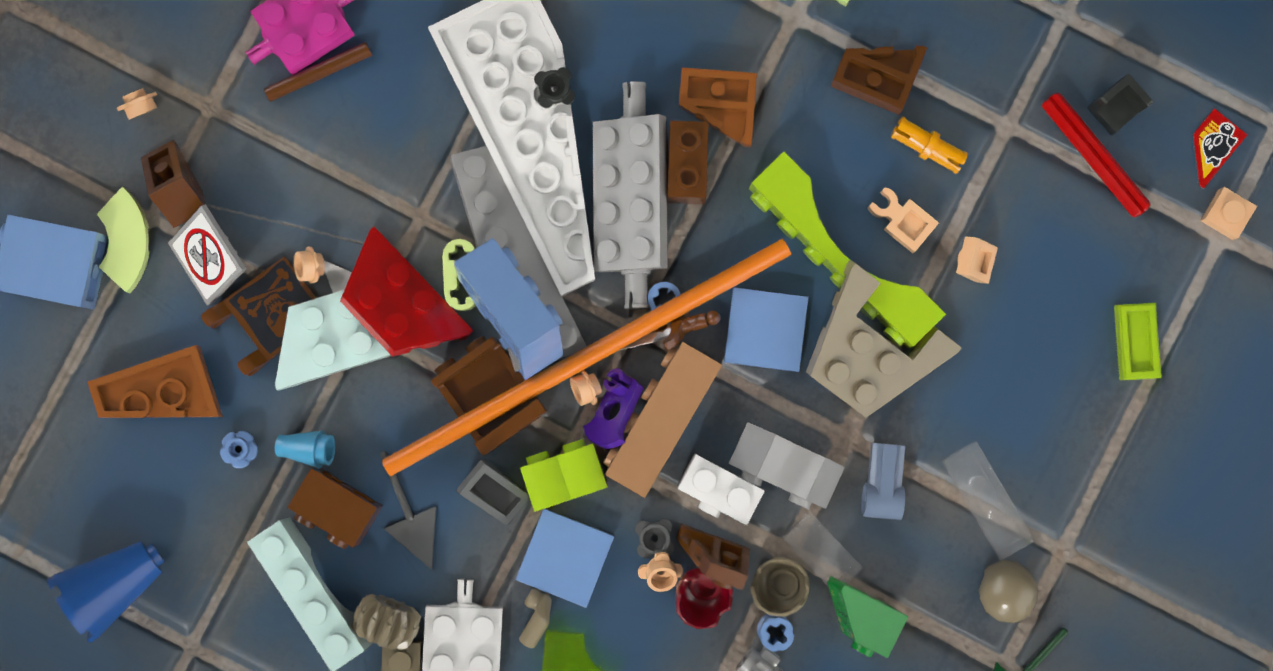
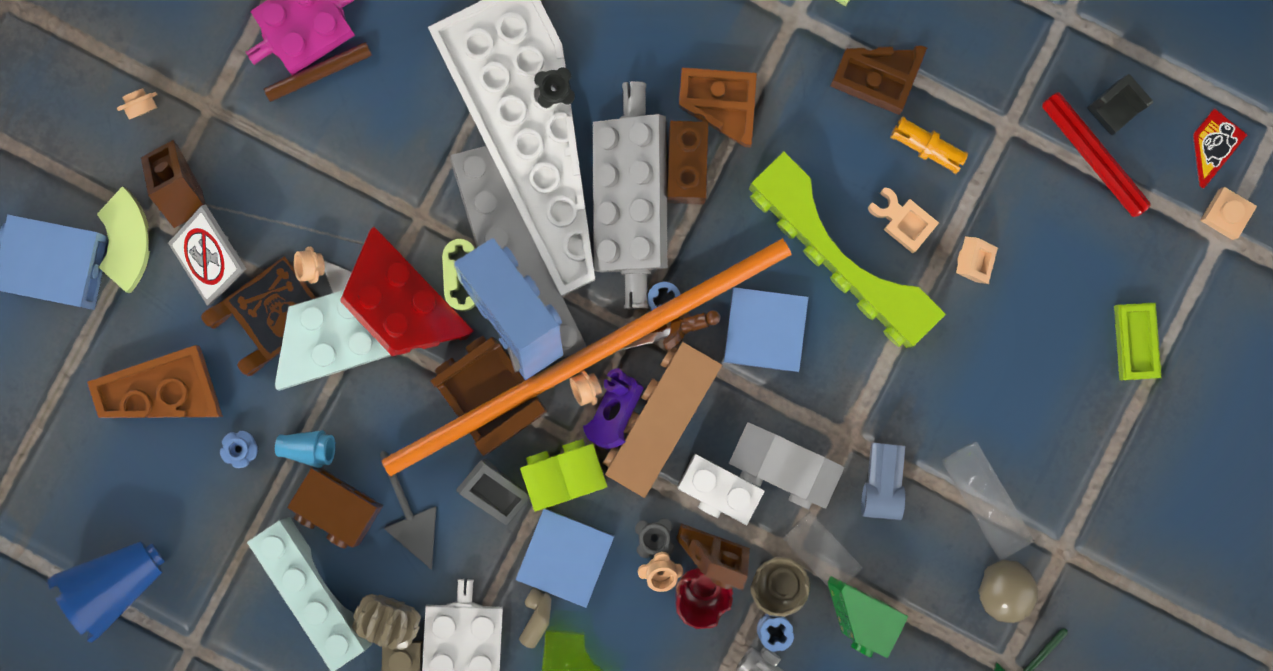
(859, 361): wing -> none

